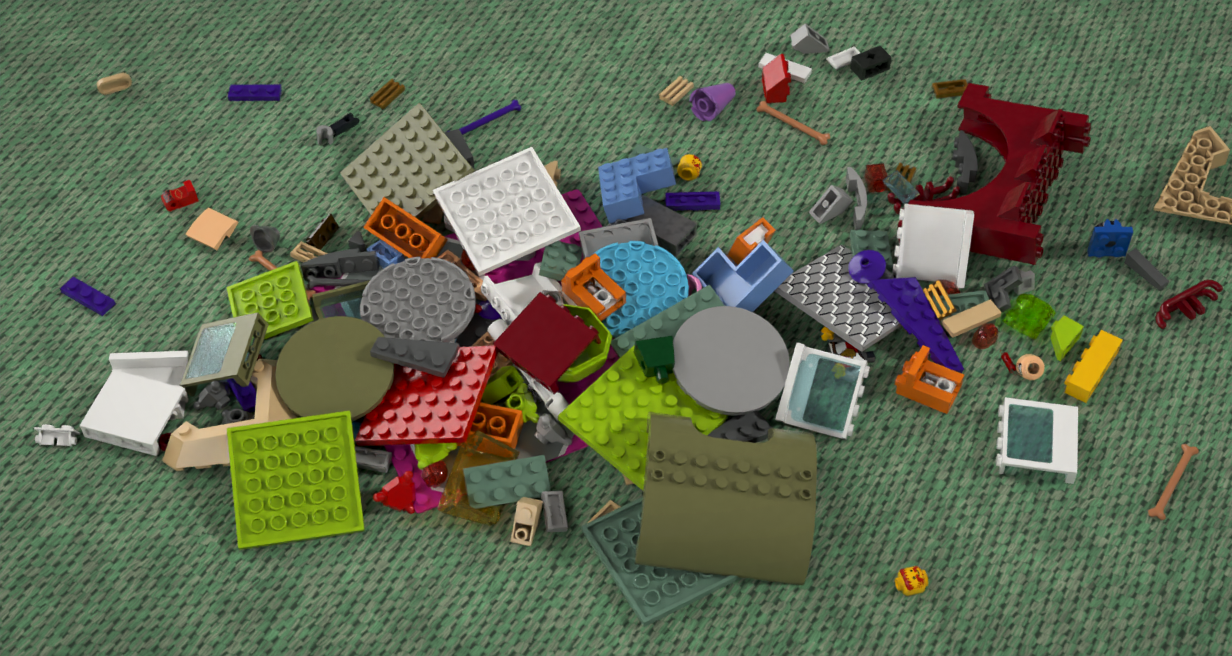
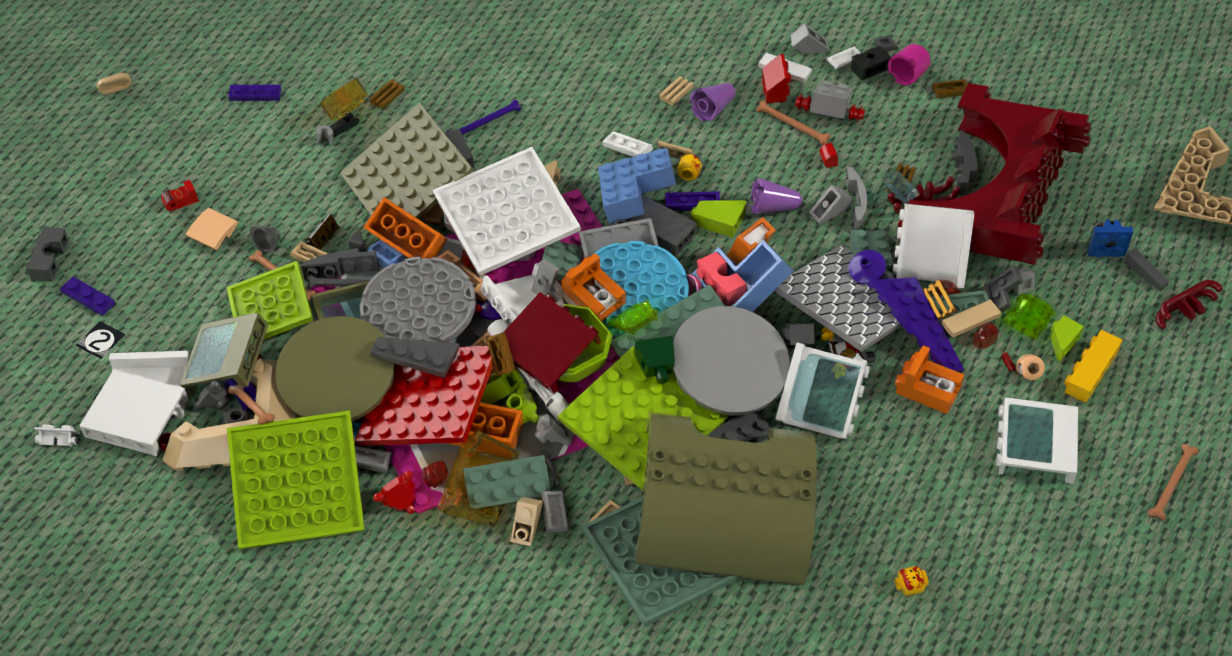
(42, 265): none -> dark grey arch
(100, 340): none -> sticker
(263, 416): none -> nougat piece
(344, 99): none -> clear yellow brick
(431, 453): lime rock -> none
(502, 354): none -> pearl gold tile
(545, 277): none -> light grey plate
(557, 482): none -> dark grey hinge
(626, 144): none -> white tile
(634, 317): none -> clear neon green slope
(675, 151): none -> tan slope
(714, 272): none -> coral arch
(720, 216): none -> lime slope
(772, 197): none -> medium lavender cone
(797, 333): none -> dark grey arch
(829, 155): none -> red brick
(831, 101): none -> light grey brick
(874, 177): clear red brick -> none
(886, 43): none -> dark grey tile
(909, 64): none -> dark pink cylinder

